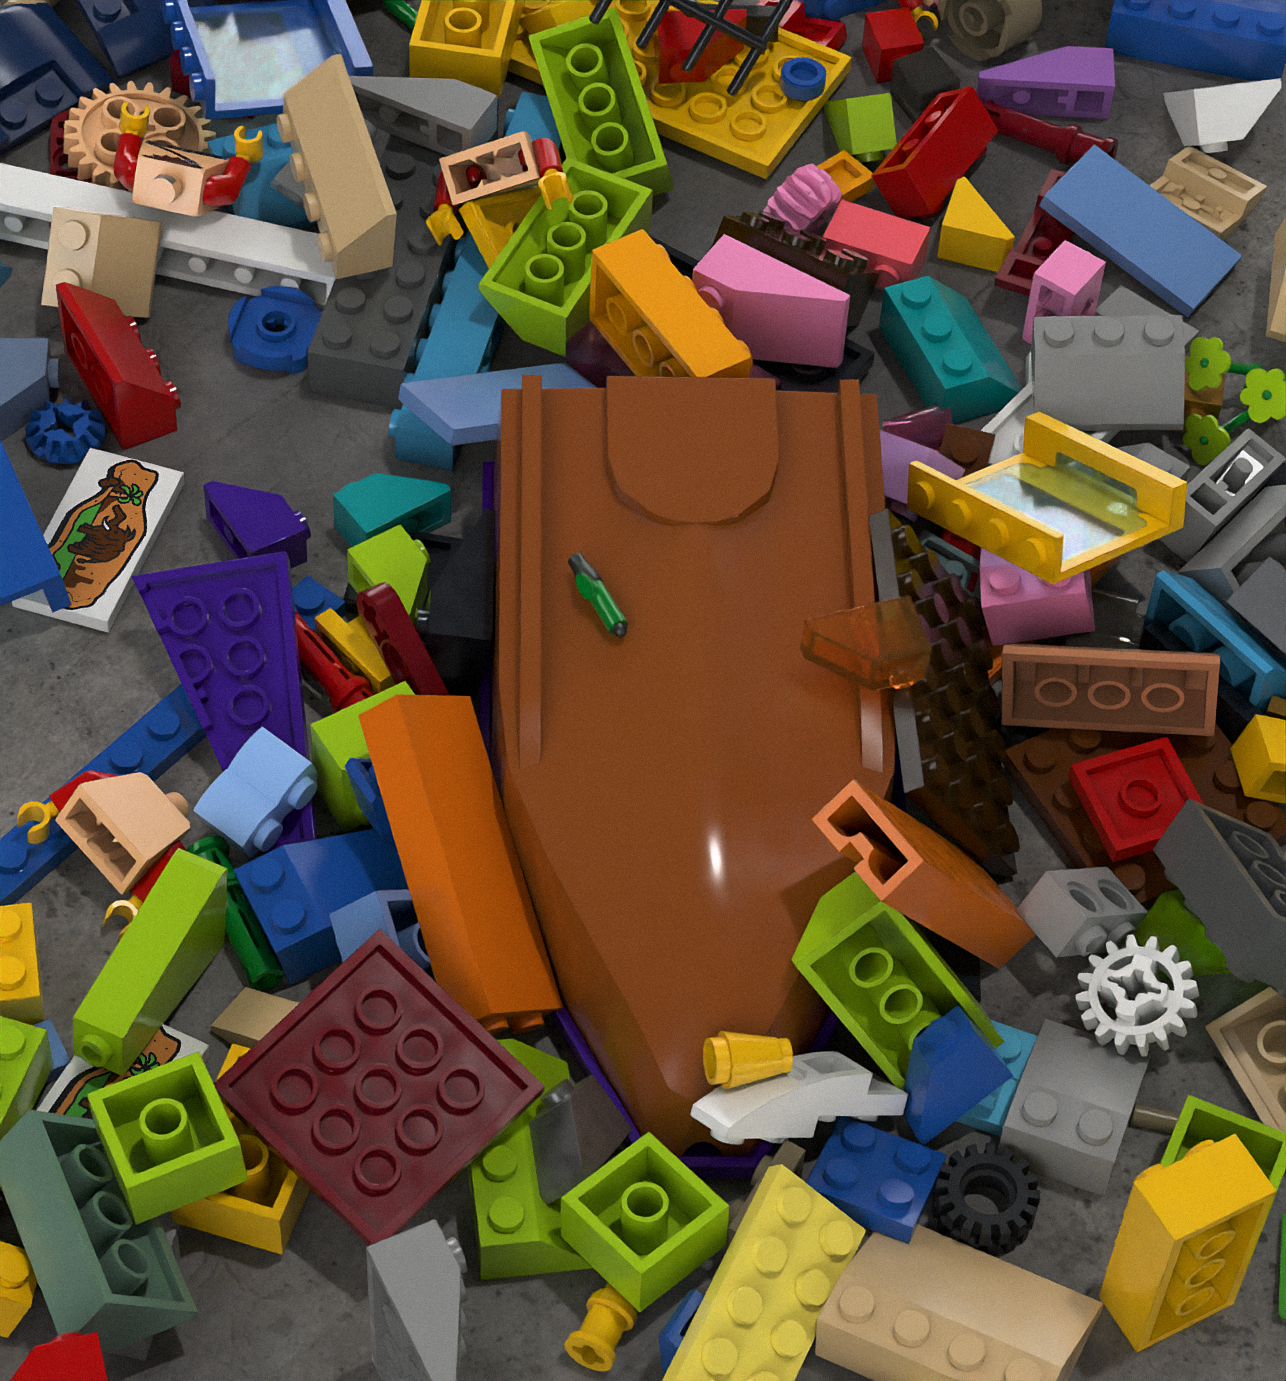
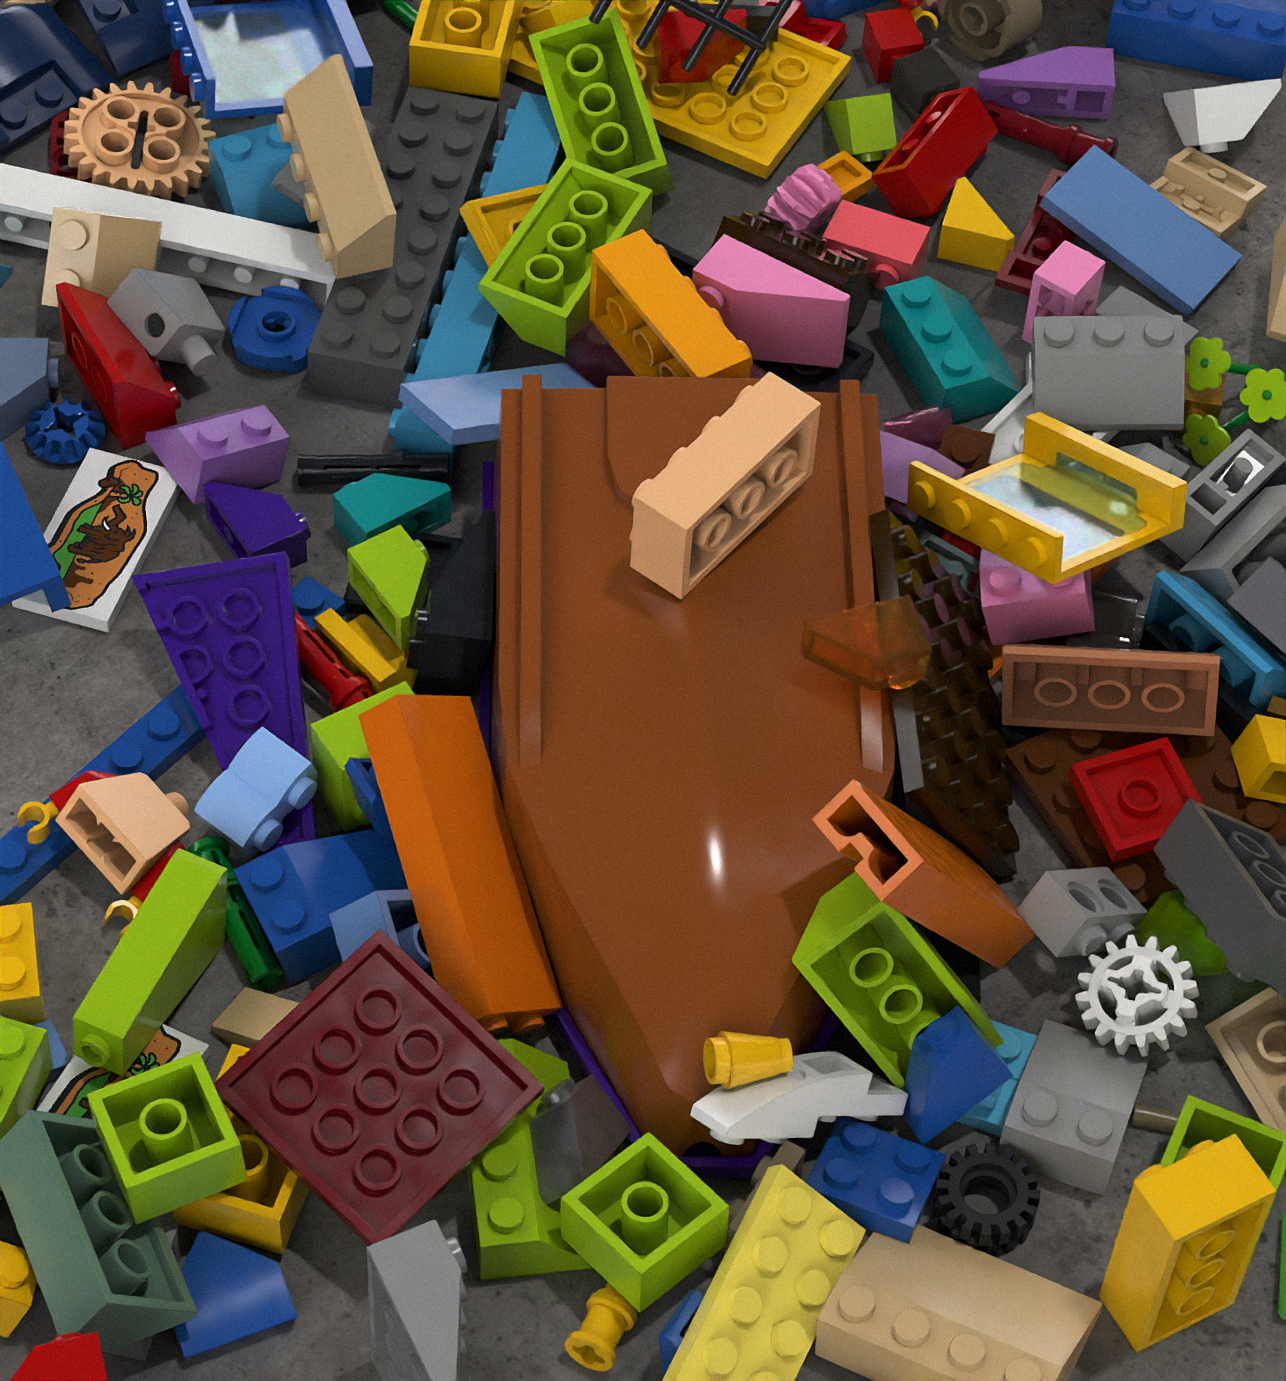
(169, 318): none -> light grey torso
(180, 177): torso -> none
(230, 447): none -> medium lavender slope
(233, 1293): none -> blue slope
(313, 468): none -> black pin
(398, 640): dark red beam -> none
(428, 111): light grey slope -> none
(495, 169): torso -> none
(593, 589): green piece -> none
(723, 484): none -> light nougat brick
(803, 79): blue tile -> none

